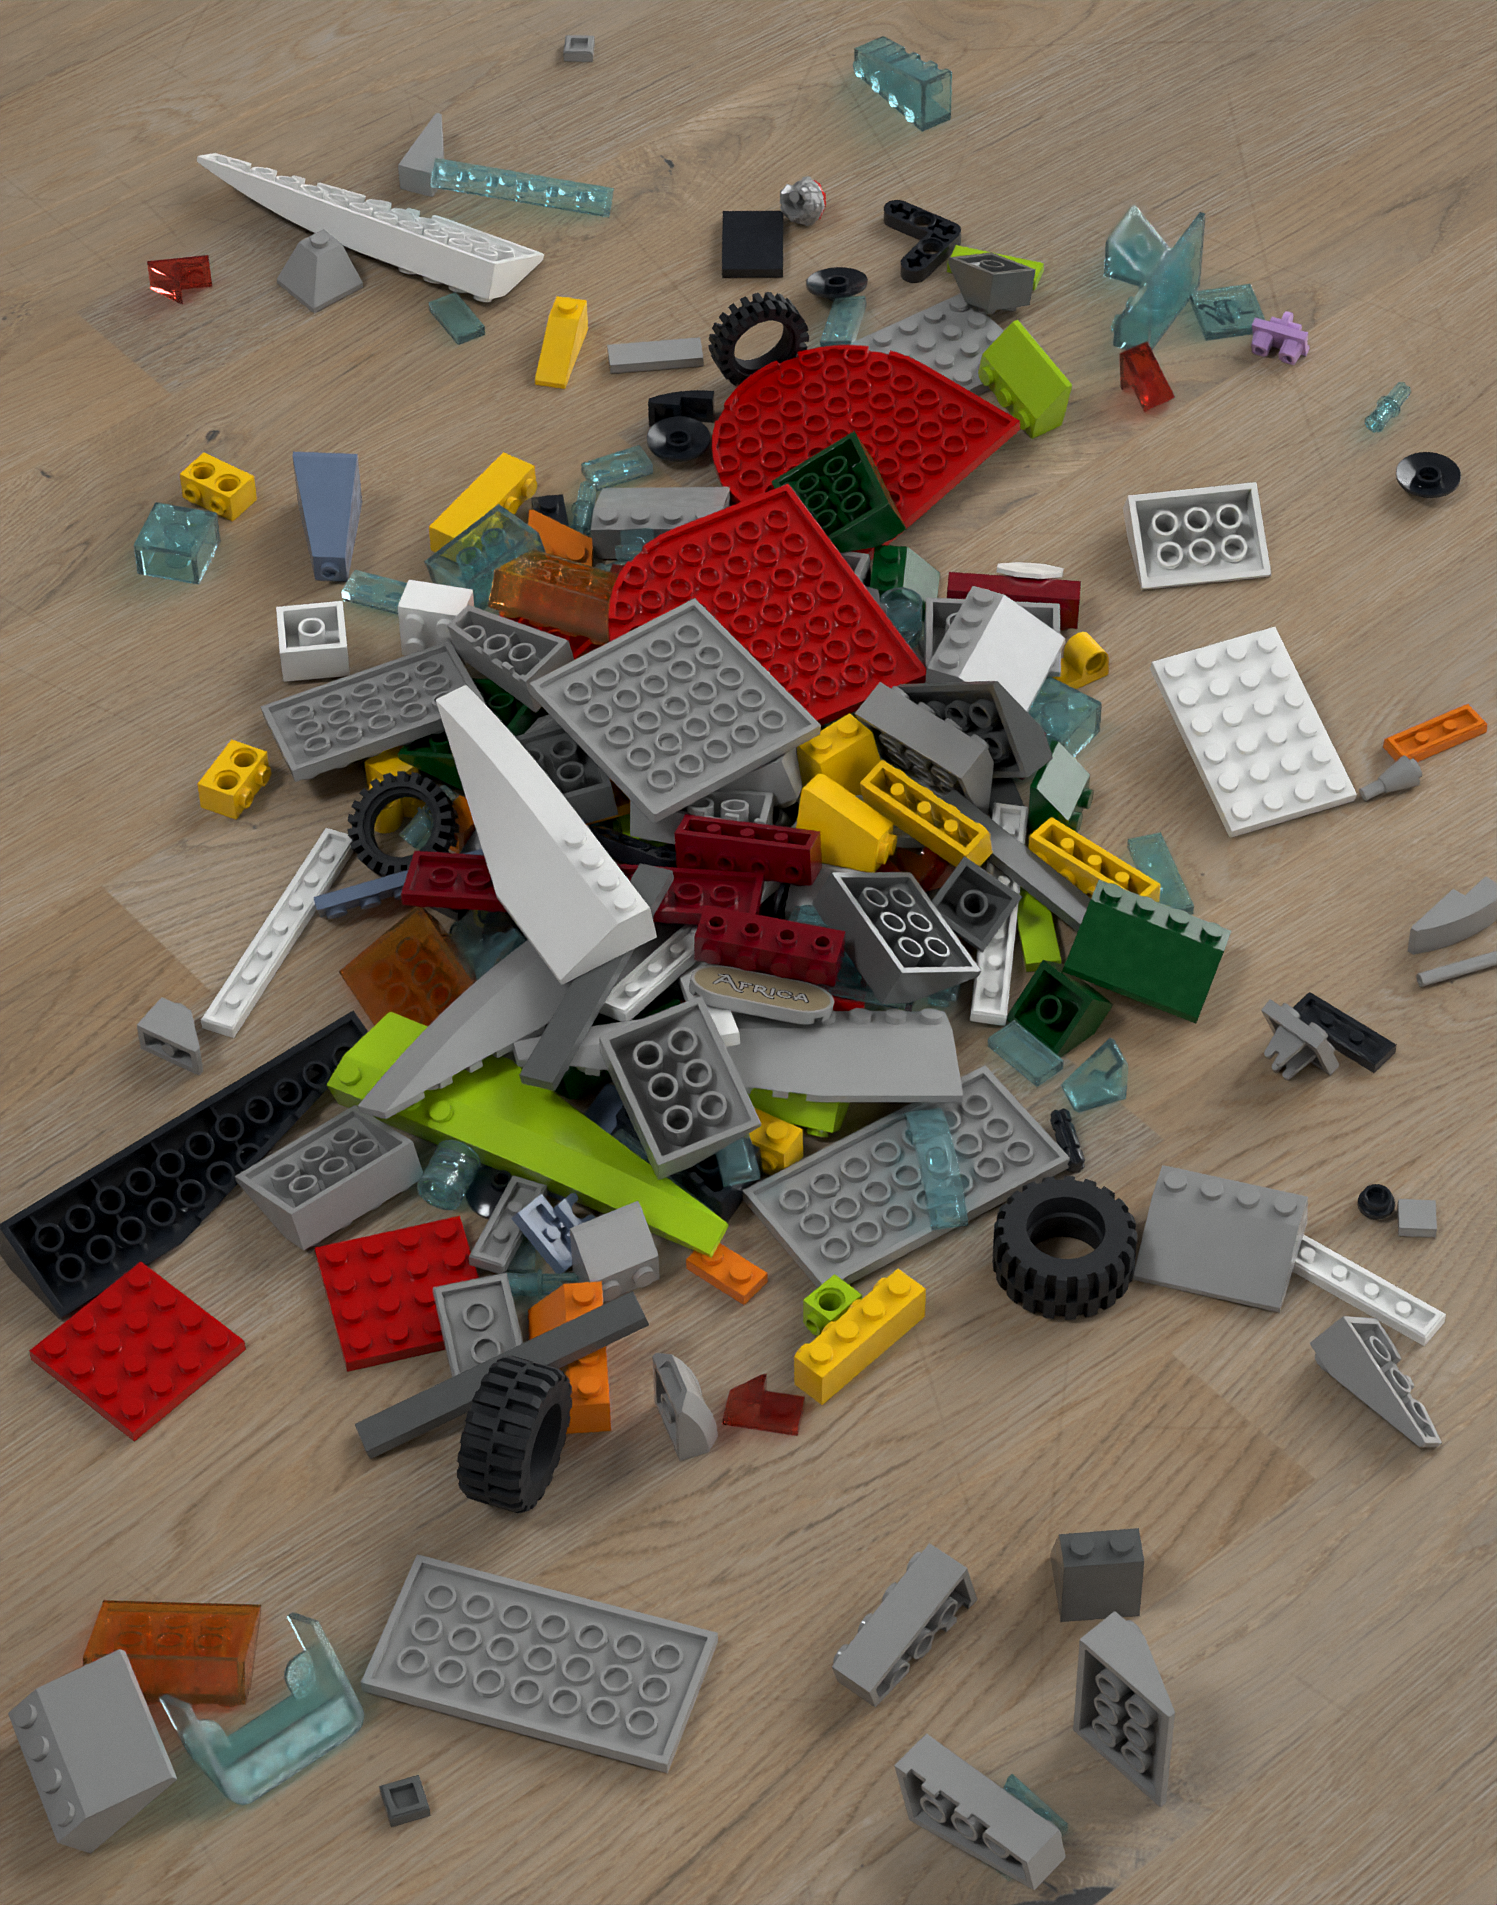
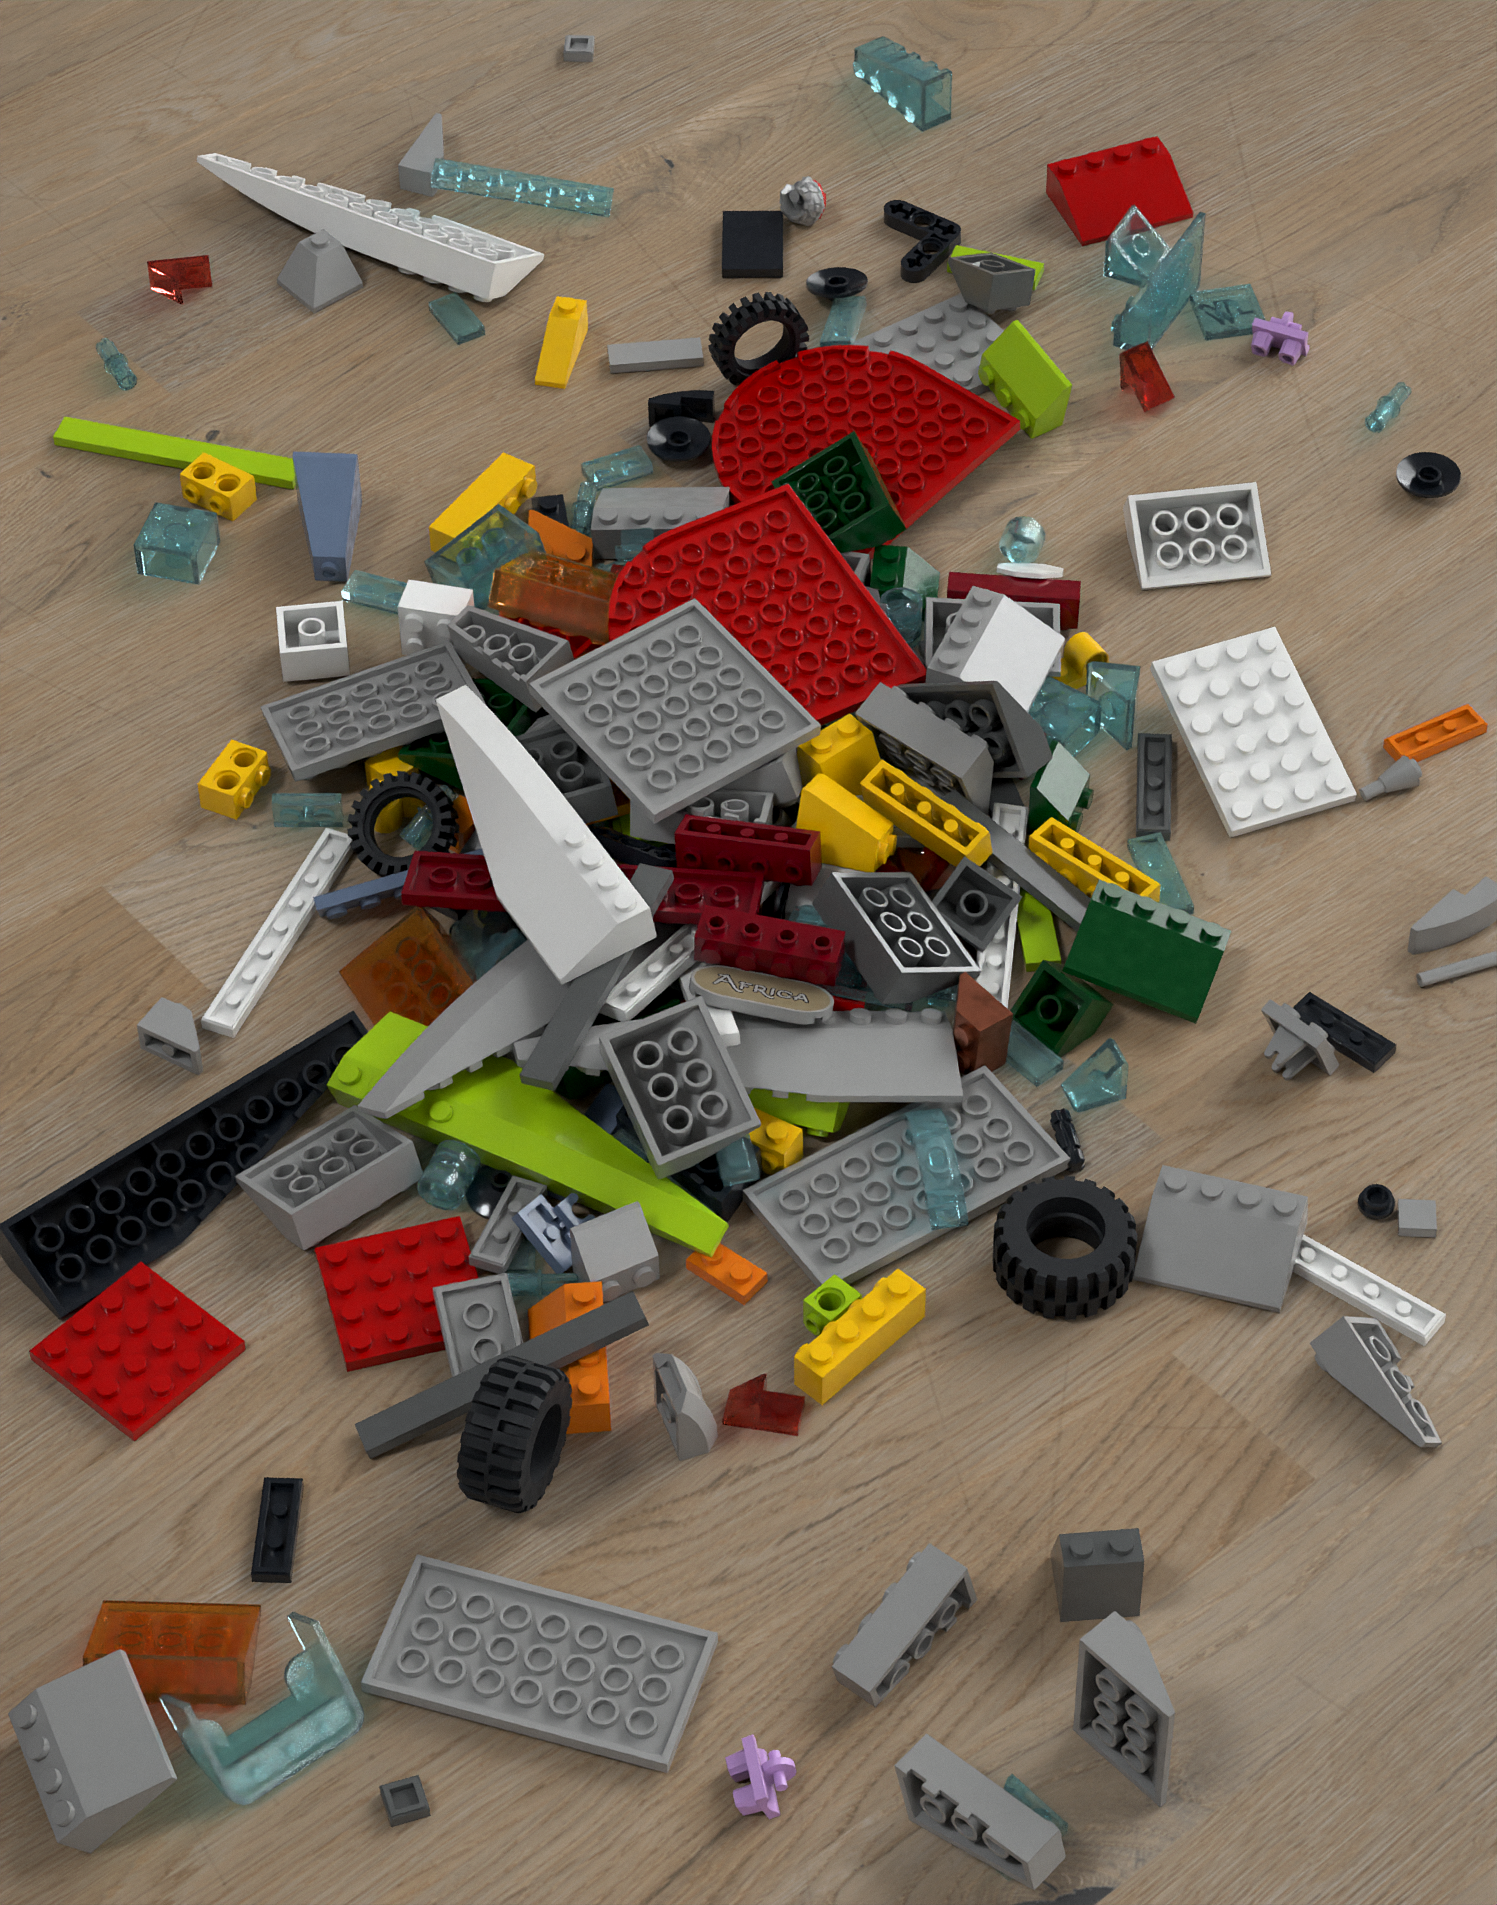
(116, 364): none -> clear light blue axle
(170, 450): none -> lime tile
(277, 1530): none -> black tile
(307, 809): none -> clear light blue plate
(763, 1774): none -> lavender hips
(979, 1027): none -> copper slope
(1022, 540): none -> clear light blue head
(1102, 185): none -> red slope
(1118, 691): none -> clear light blue slope
(1154, 784): none -> dark grey tile

